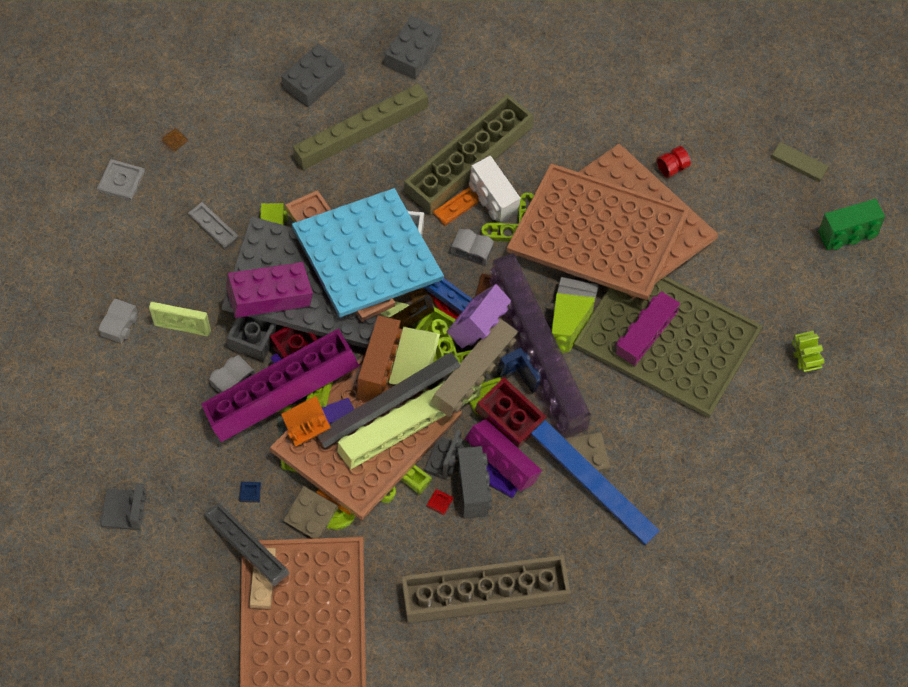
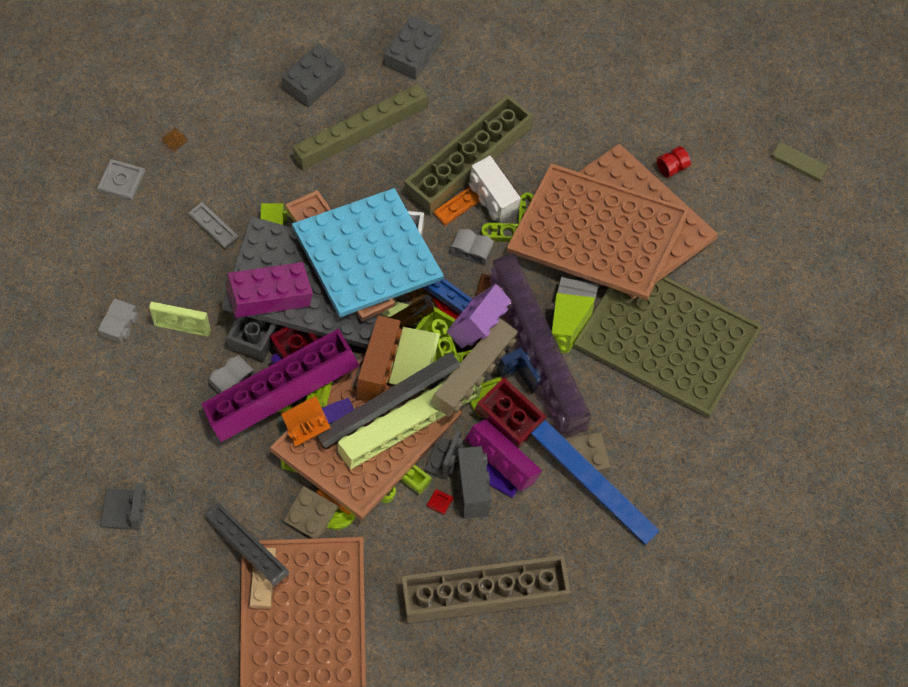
(250, 492): dark blue tile -> none
(647, 328): magenta brick -> none
(808, 351): lime gear -> none
(851, 224): green brick -> none

